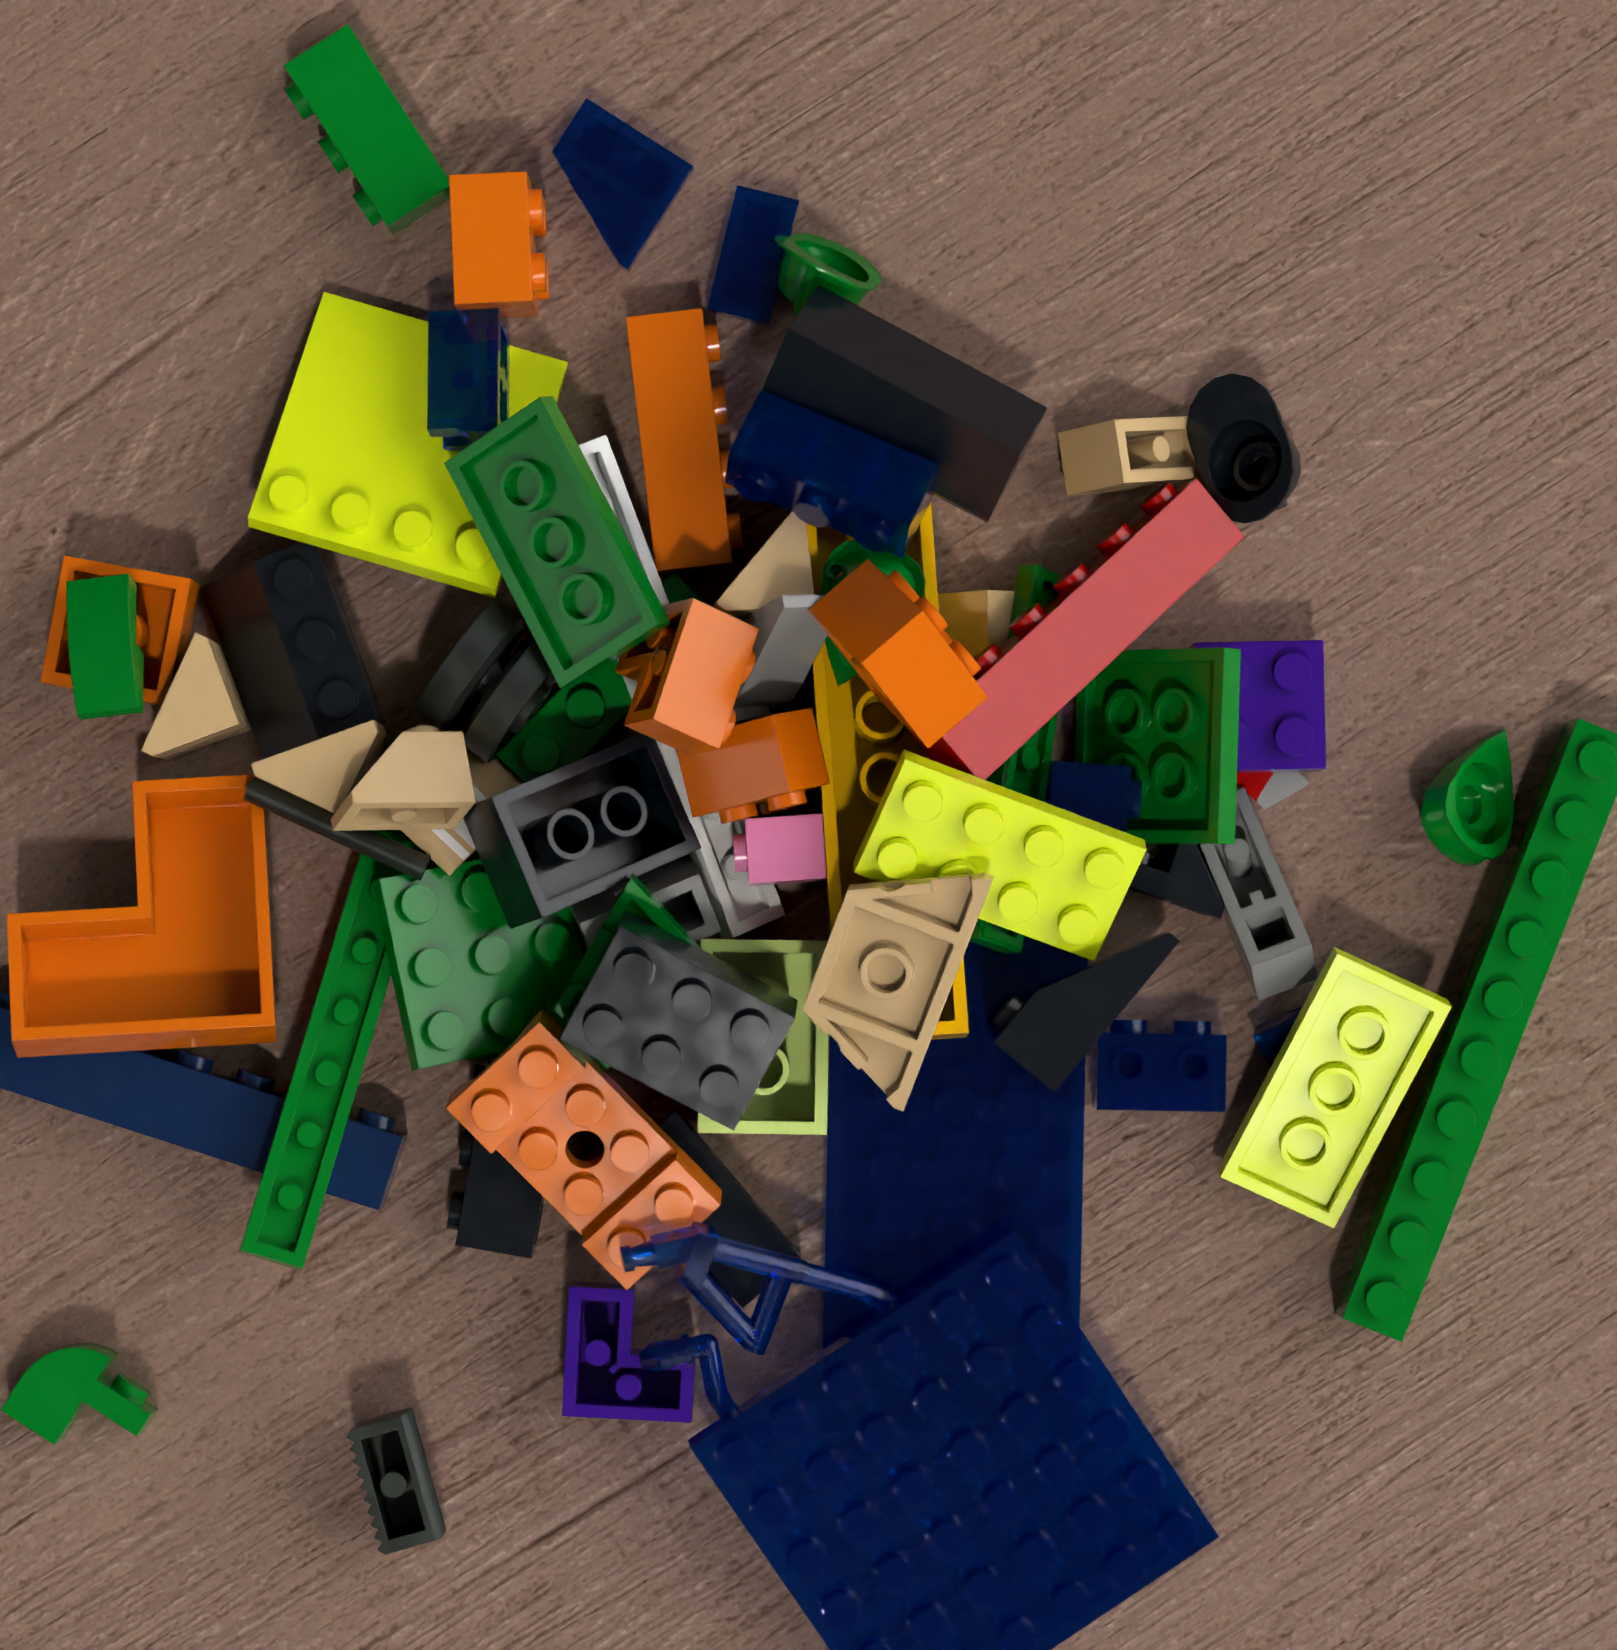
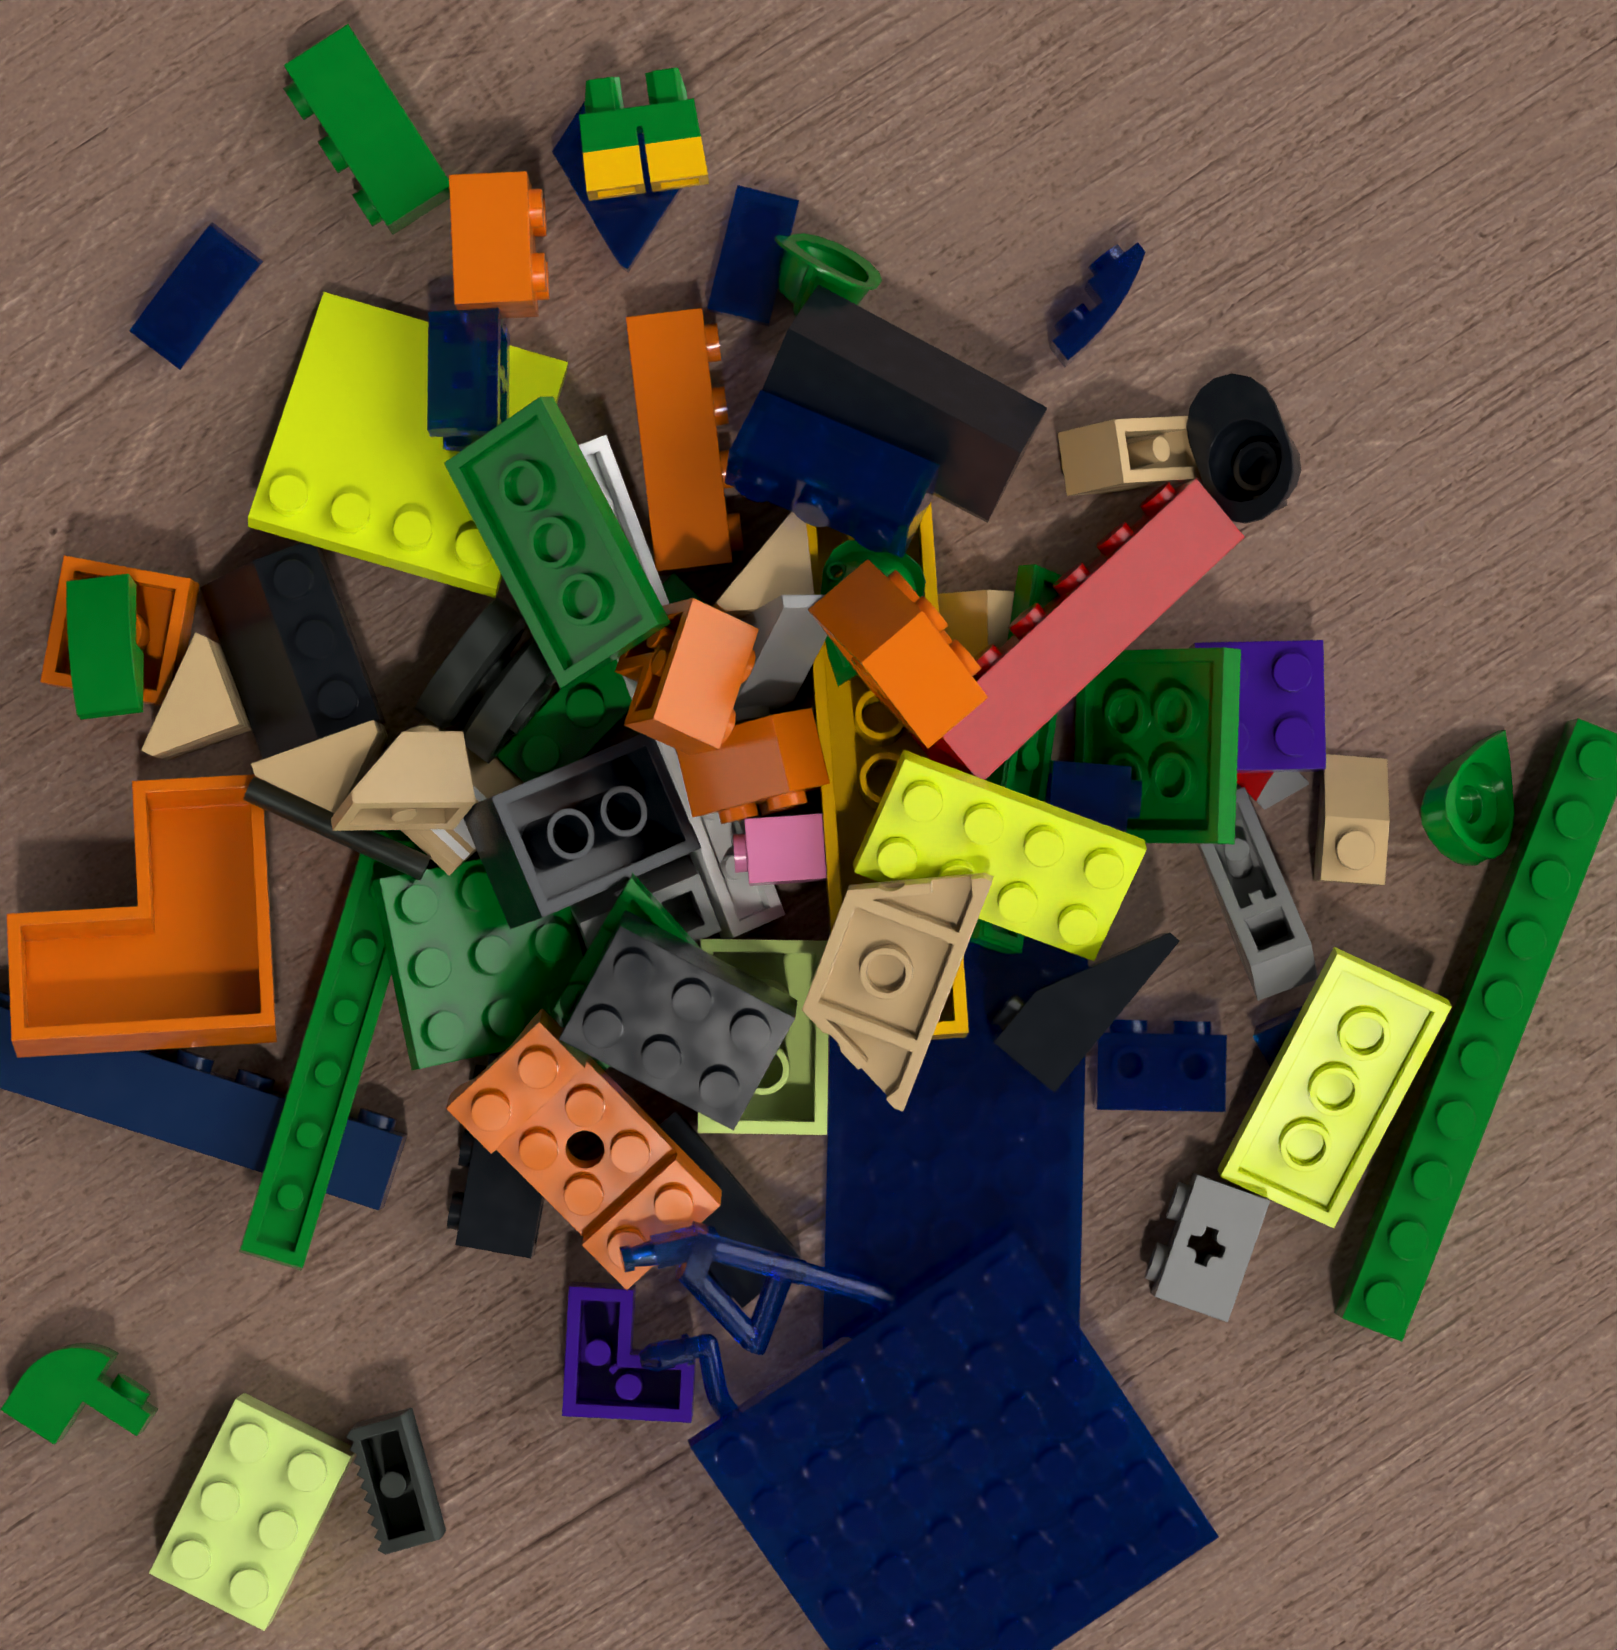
(196, 296): none -> clear blue slope
(253, 1511): none -> yellowish green brick
(612, 142): none -> hips
(1108, 288): none -> clear blue slope
(1183, 882): black slope -> none
(1214, 1282): none -> light grey brick
(1352, 821): none -> tan slope

